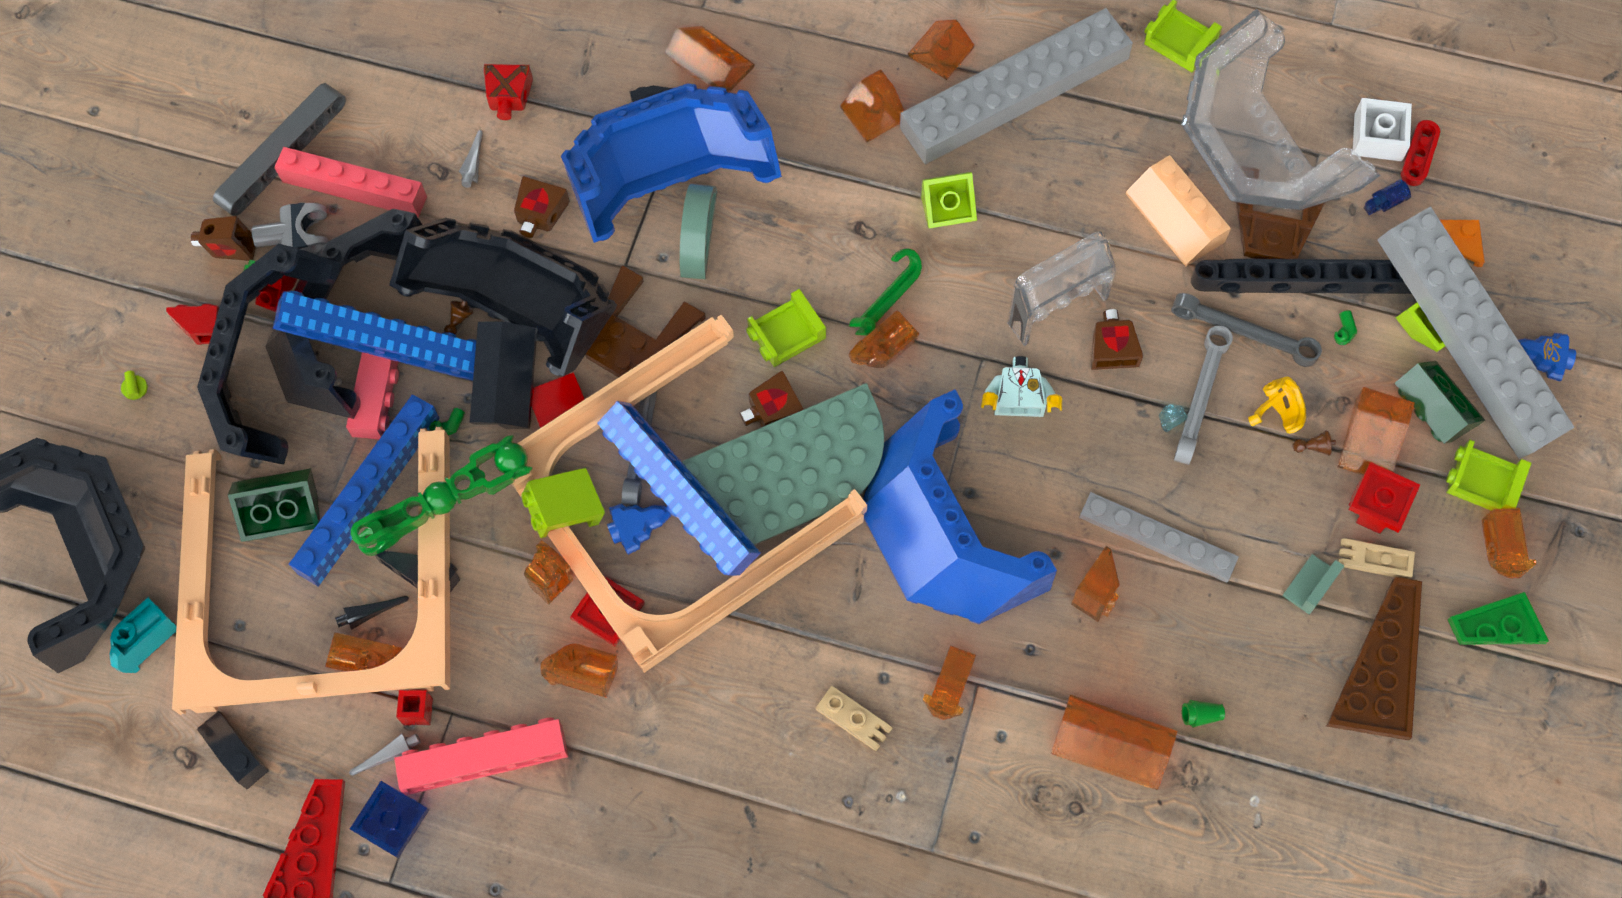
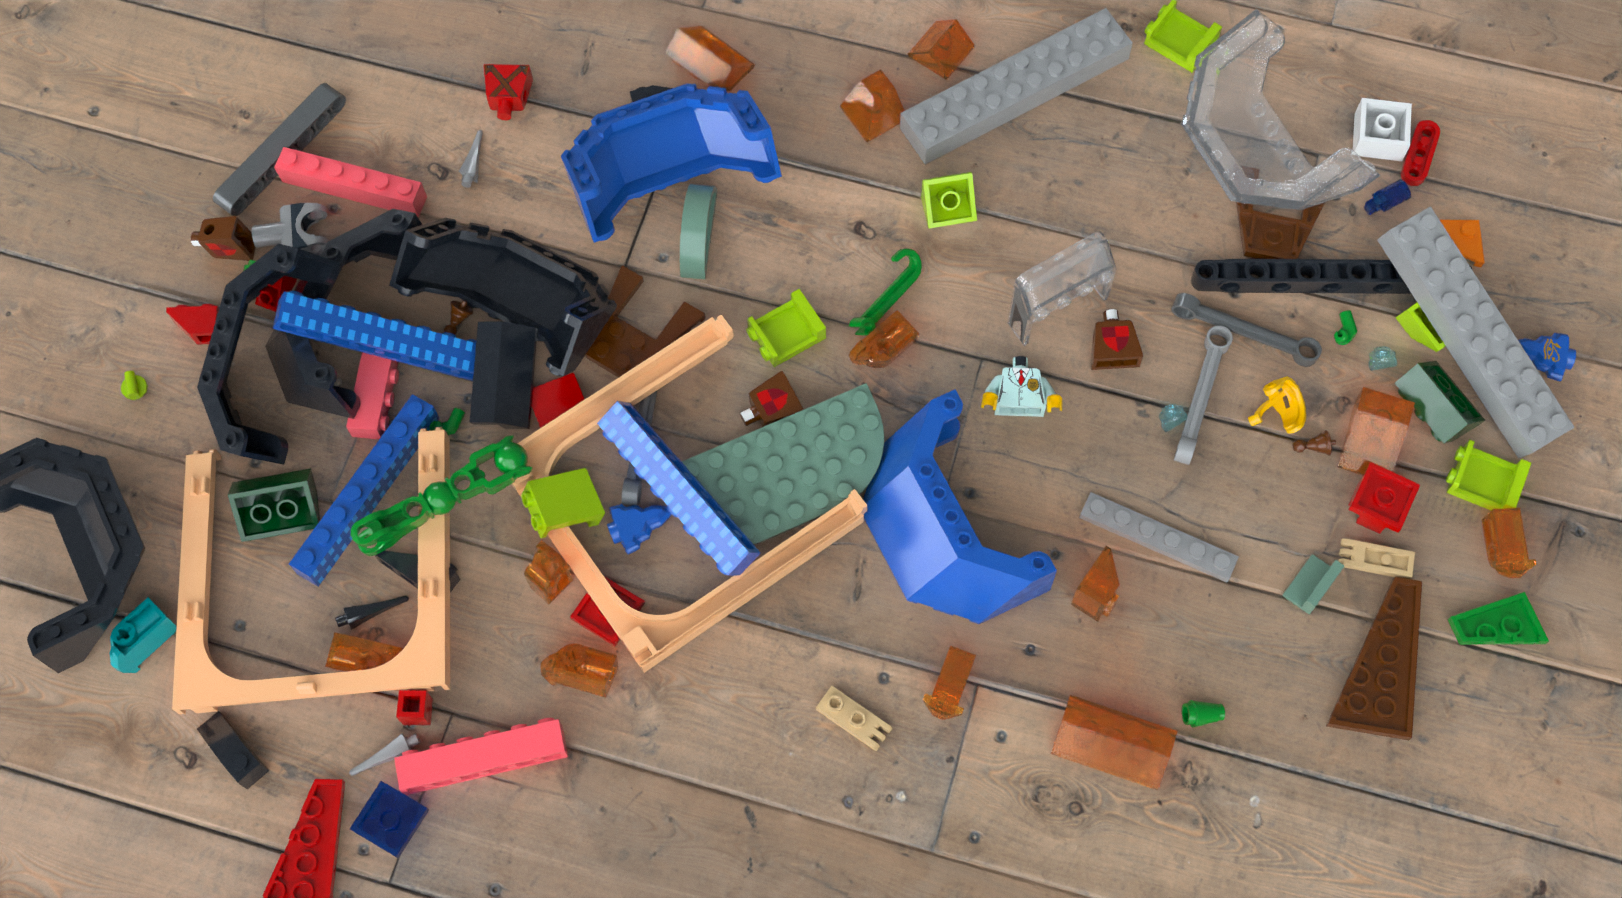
(539, 206): reddish brown torso -> none
(1178, 211): light nougat slope -> none
(1382, 358): none -> clear light blue plate

